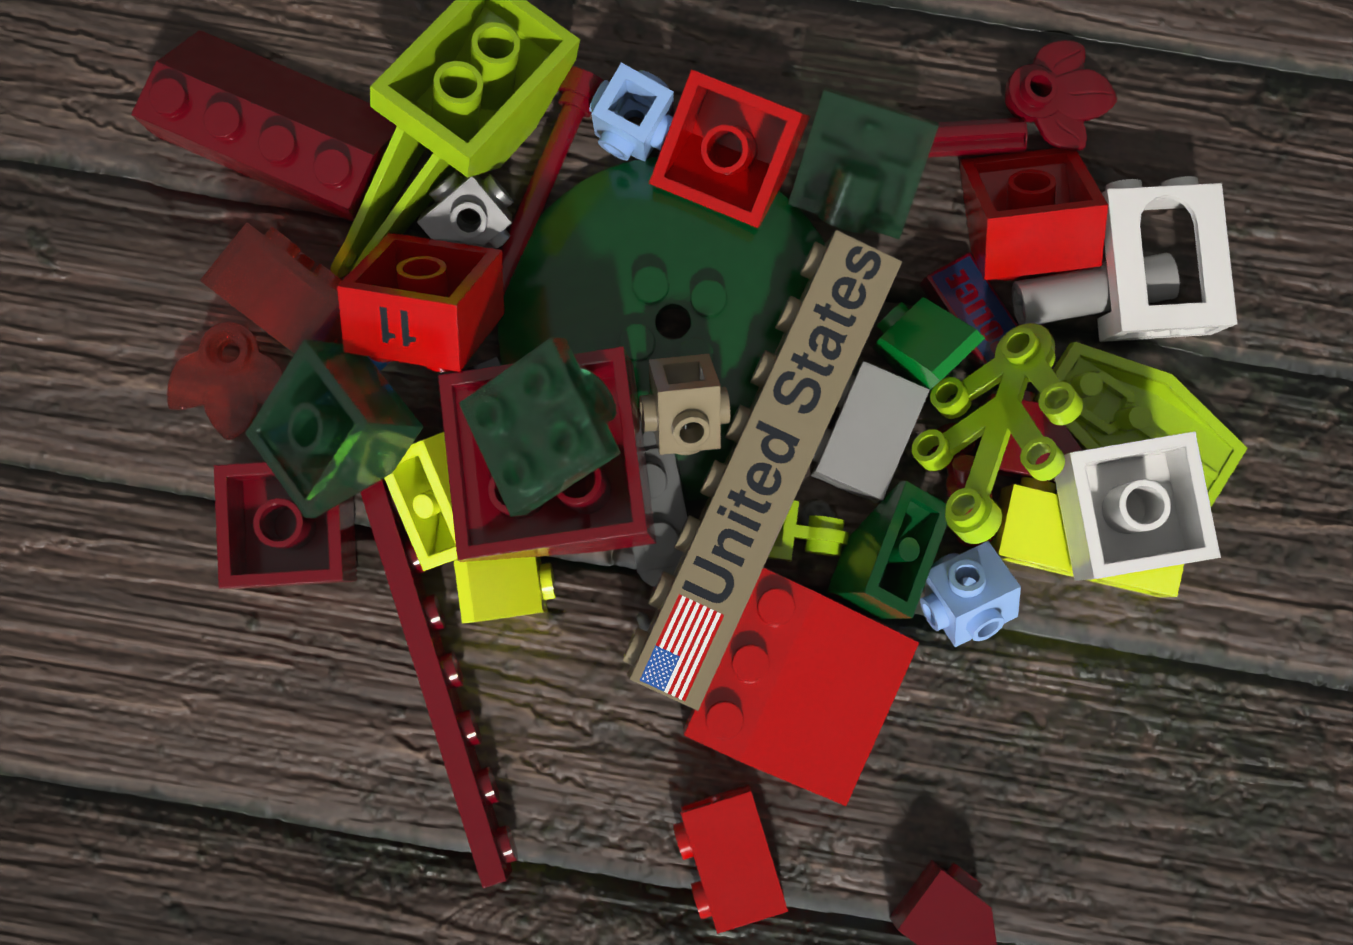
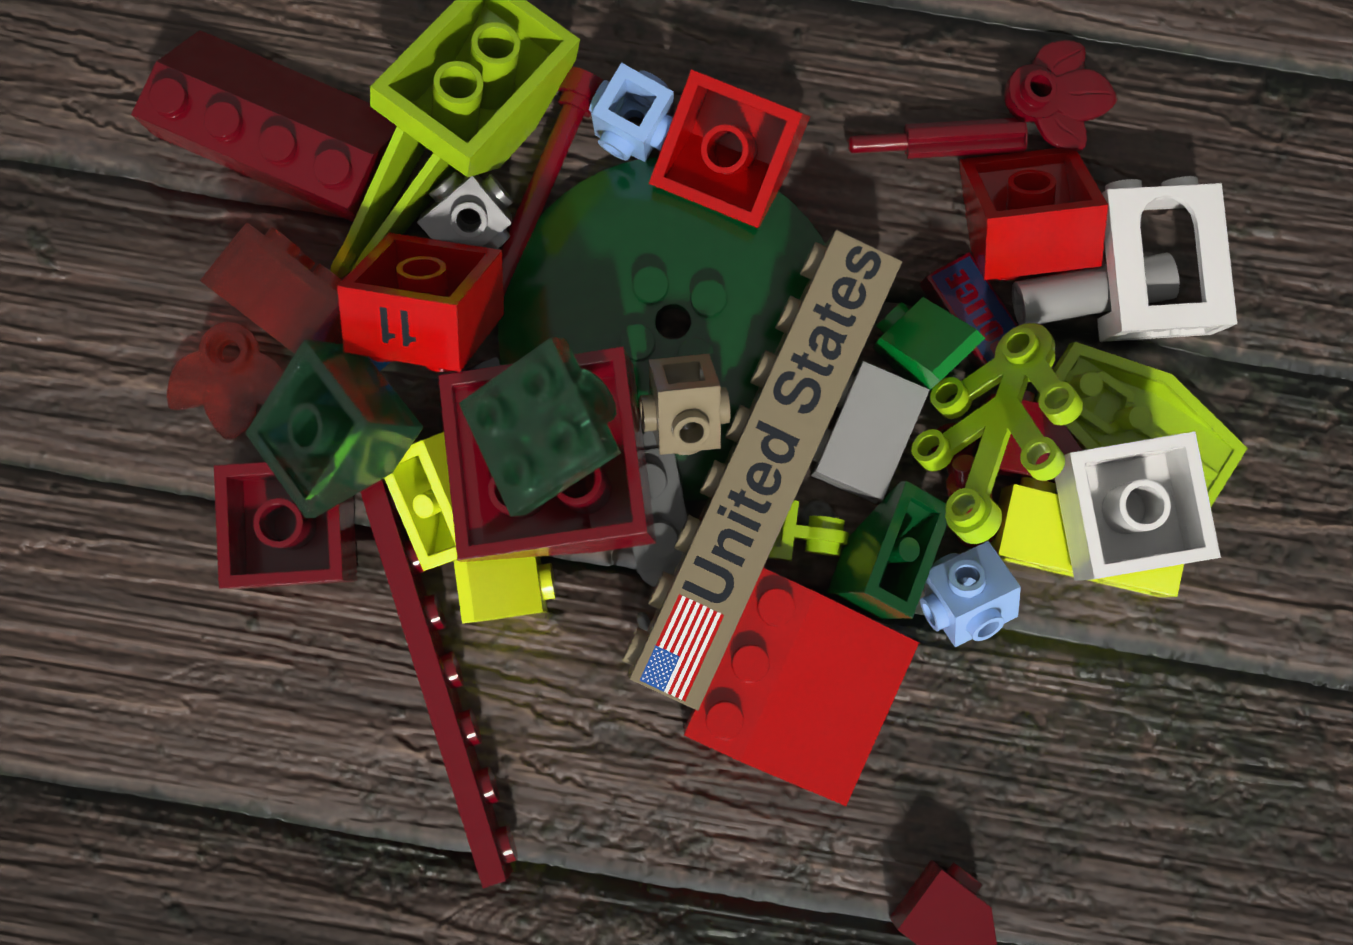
(731, 858): red brick -> none
(862, 164): clear green plate -> none

